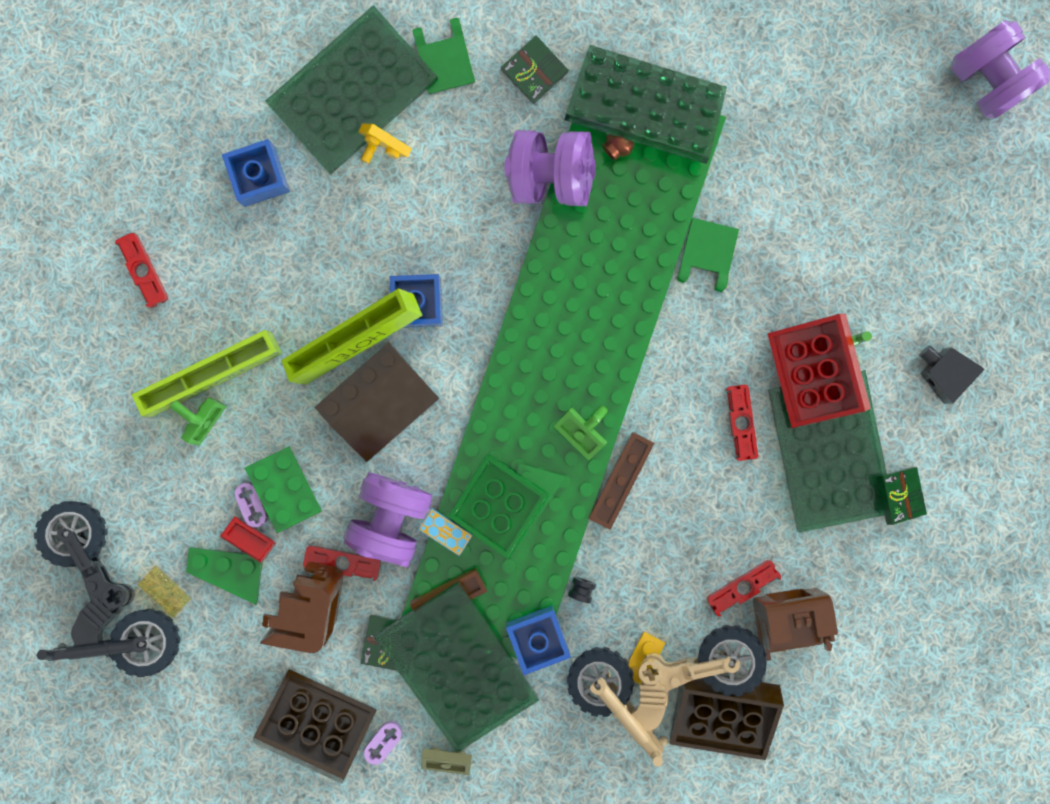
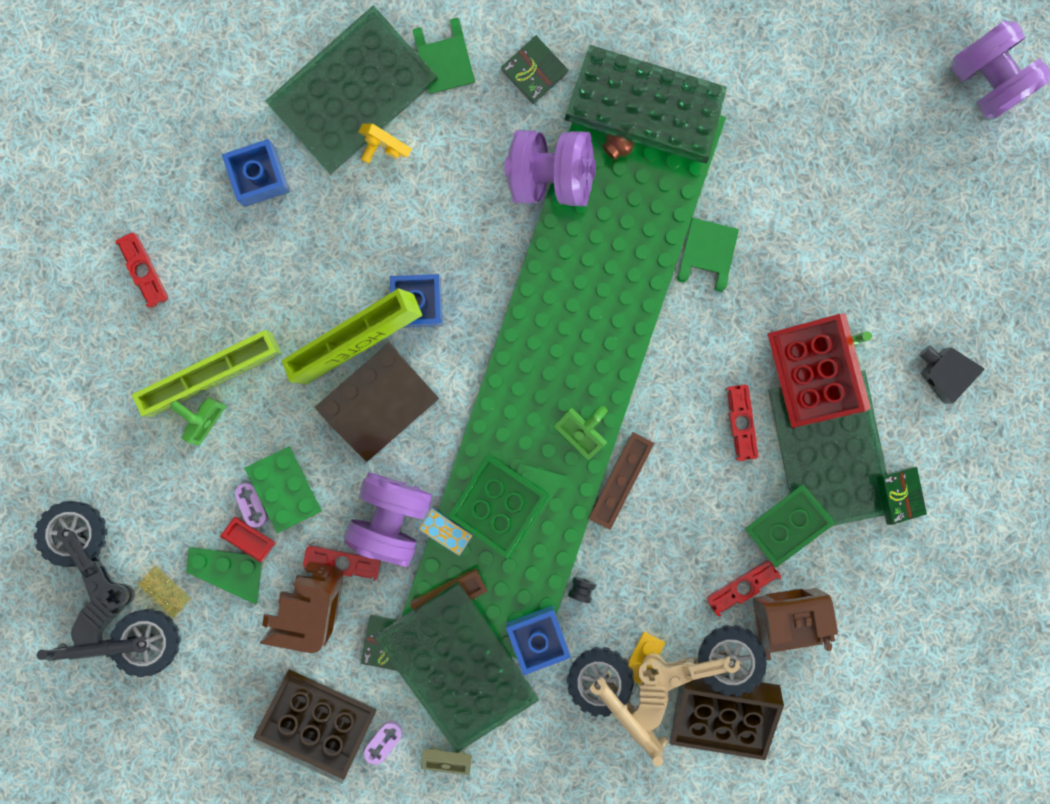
(790, 525): none -> green plate

